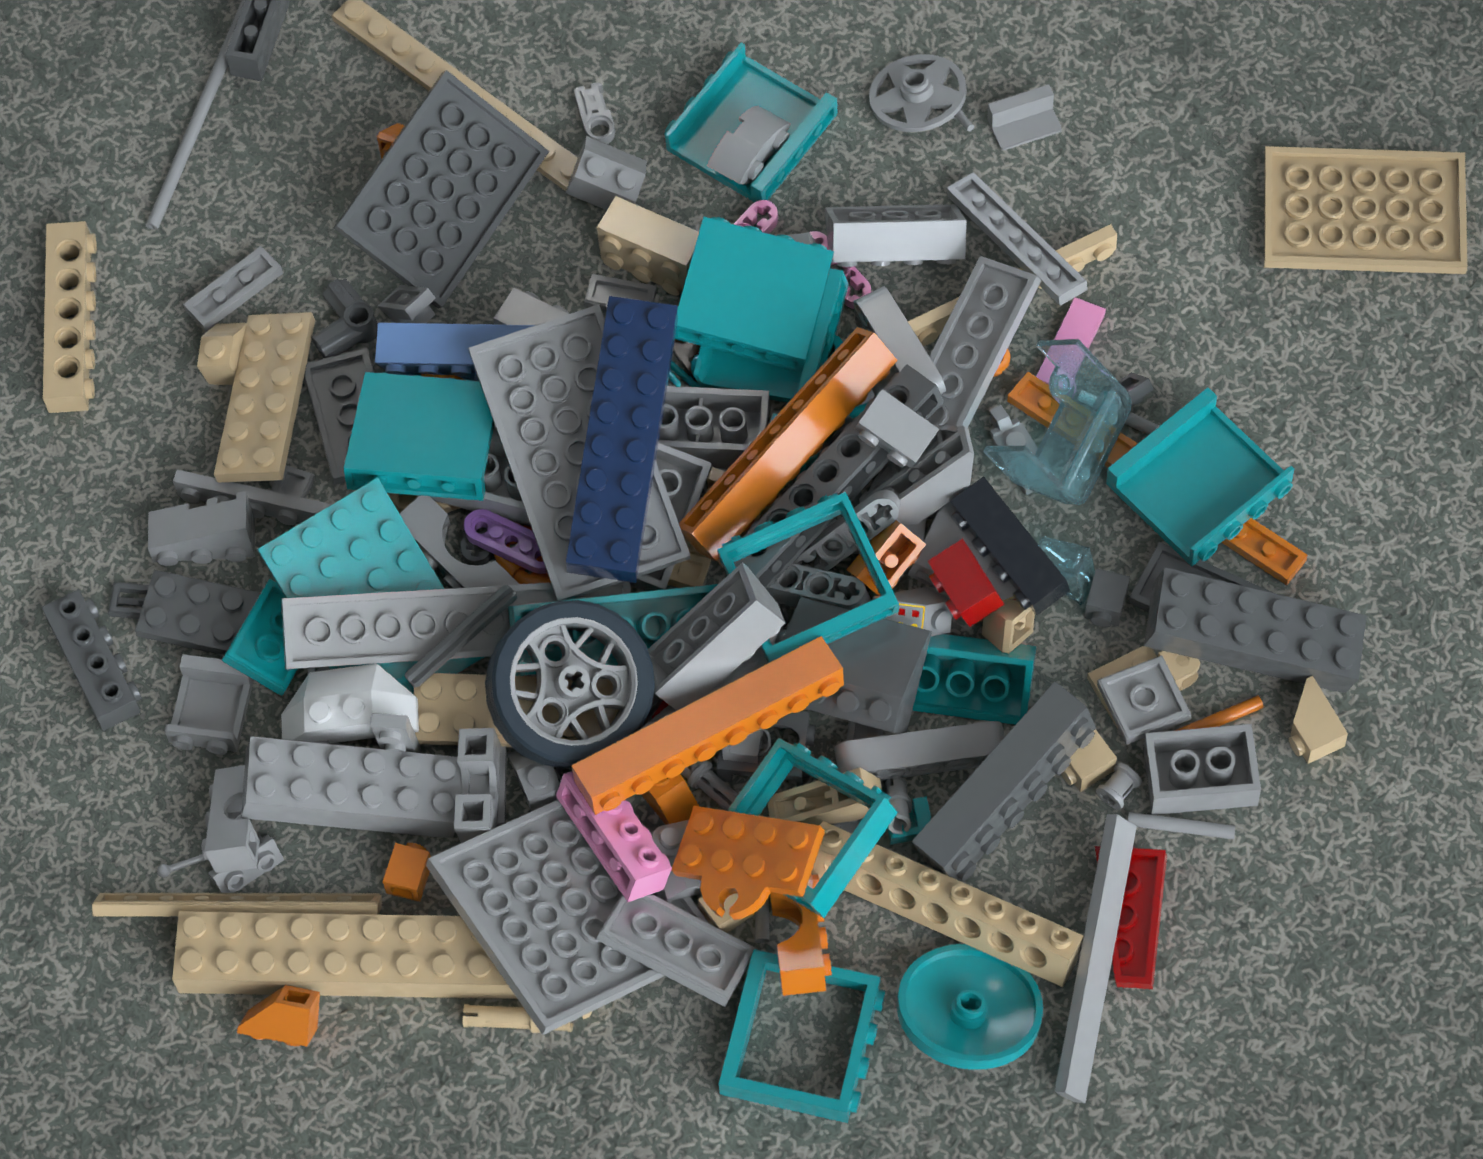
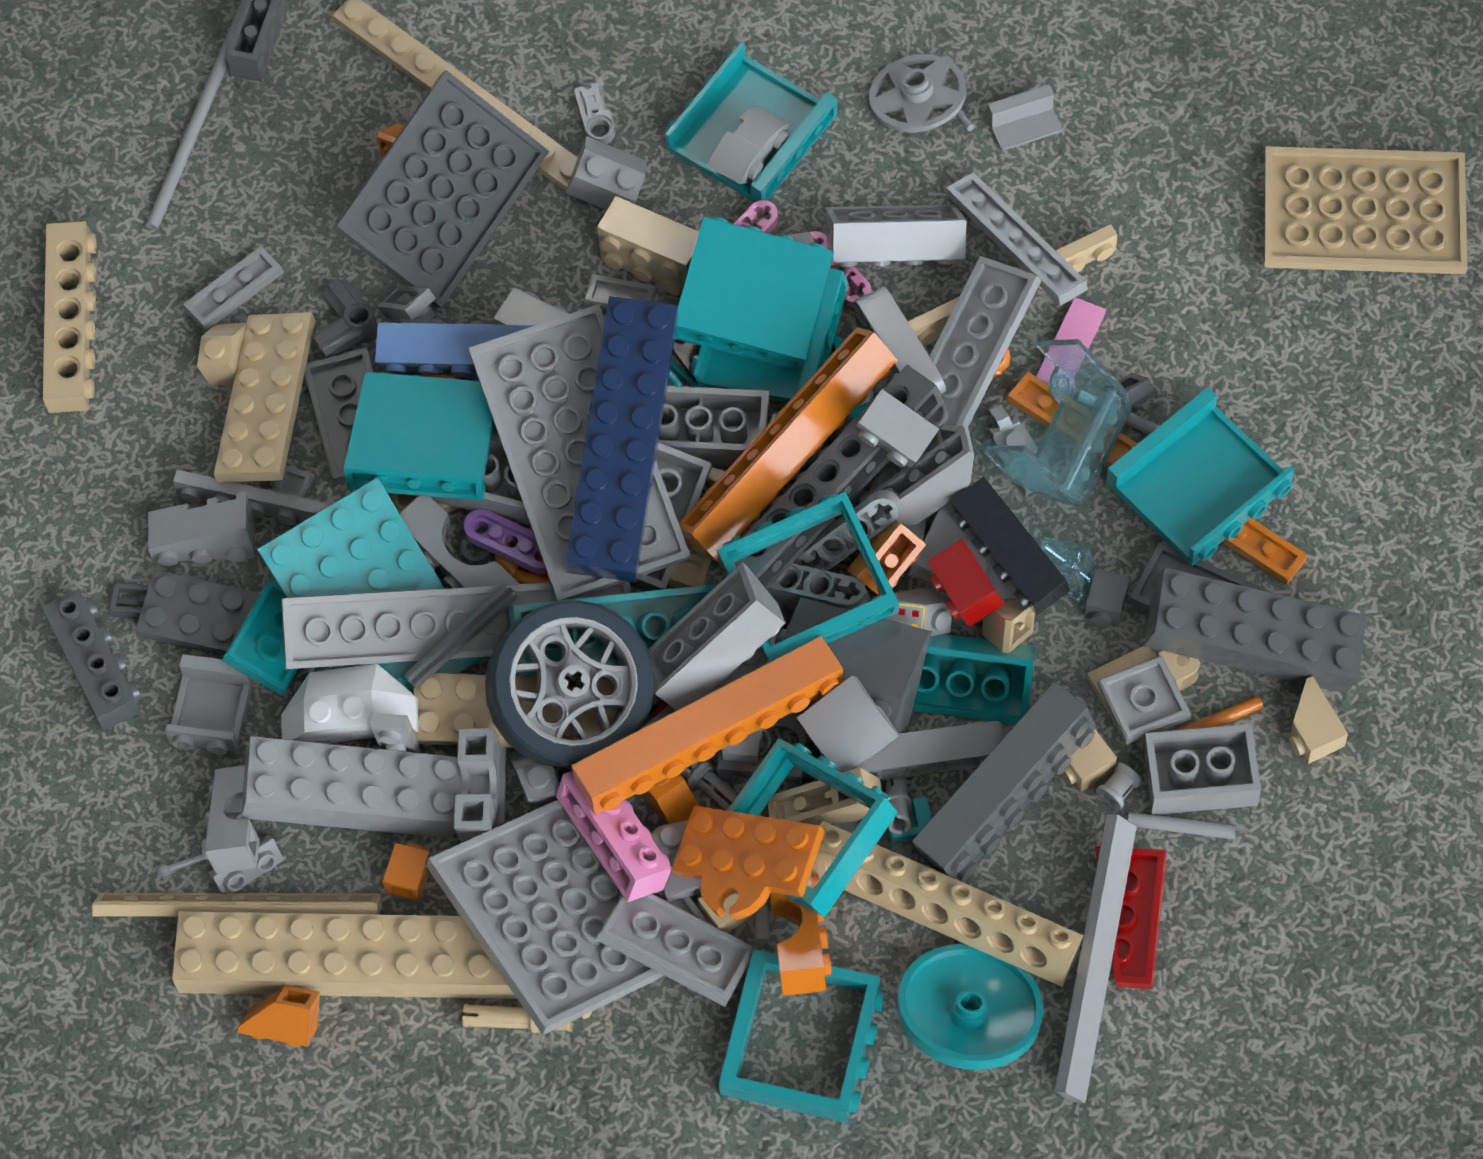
(848, 725): none -> light grey slope

